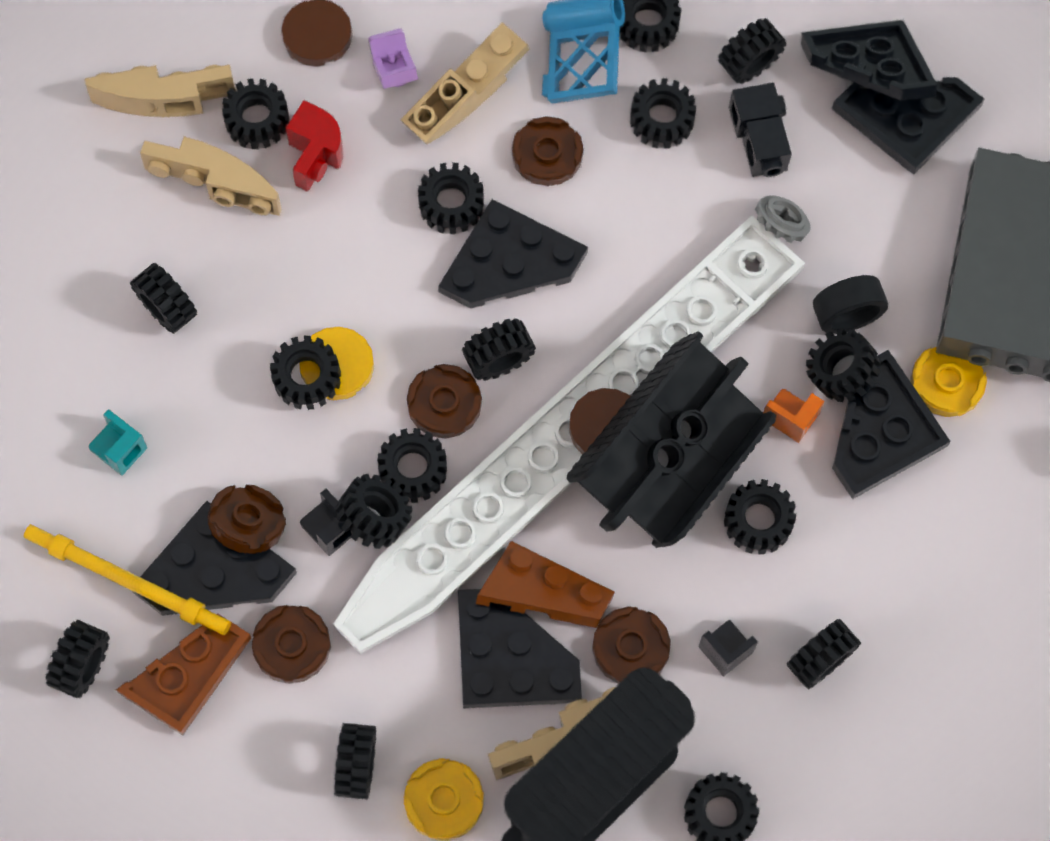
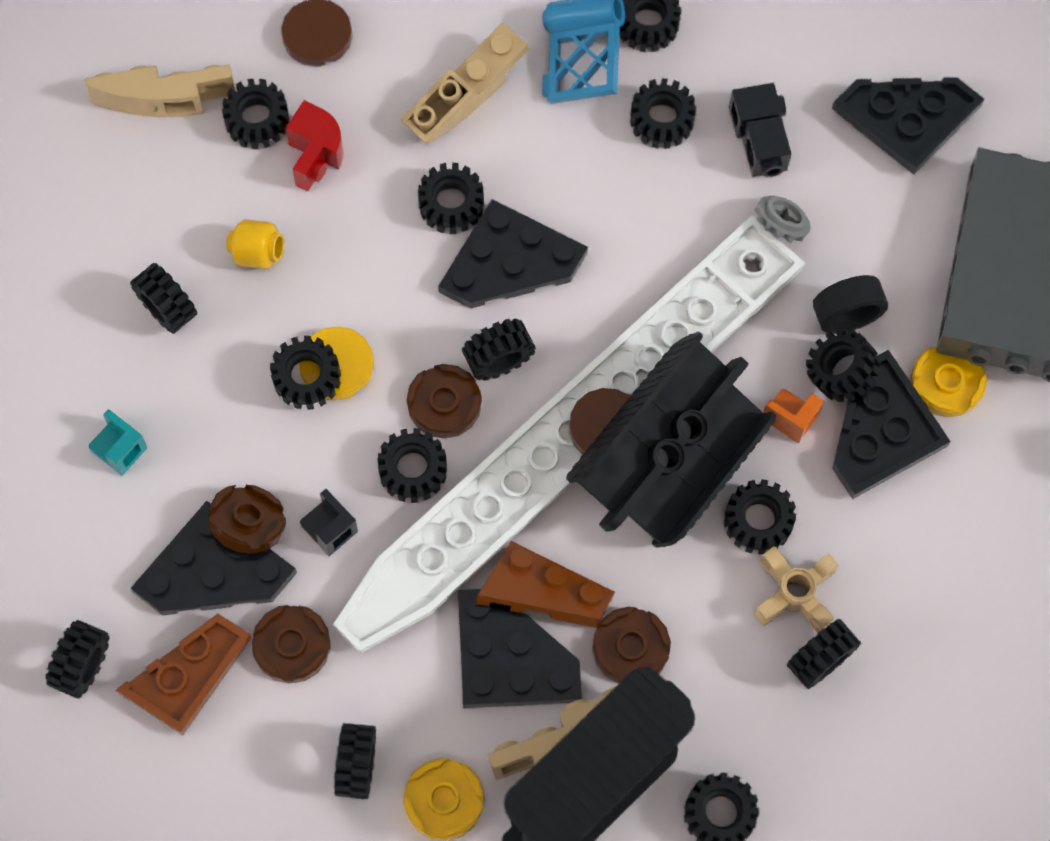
(189, 610): yellow bar -> none
(226, 176): tan slope -> none
(255, 244): none -> yellow head
(365, 523): black tyre -> none
(392, 59): lavender bracket -> none
(547, 151): reddish brown tile -> none
(727, 647): black panel -> none
(752, 51): black tyre -> none
(776, 566): none -> tan pin
(874, 56): black plate -> none

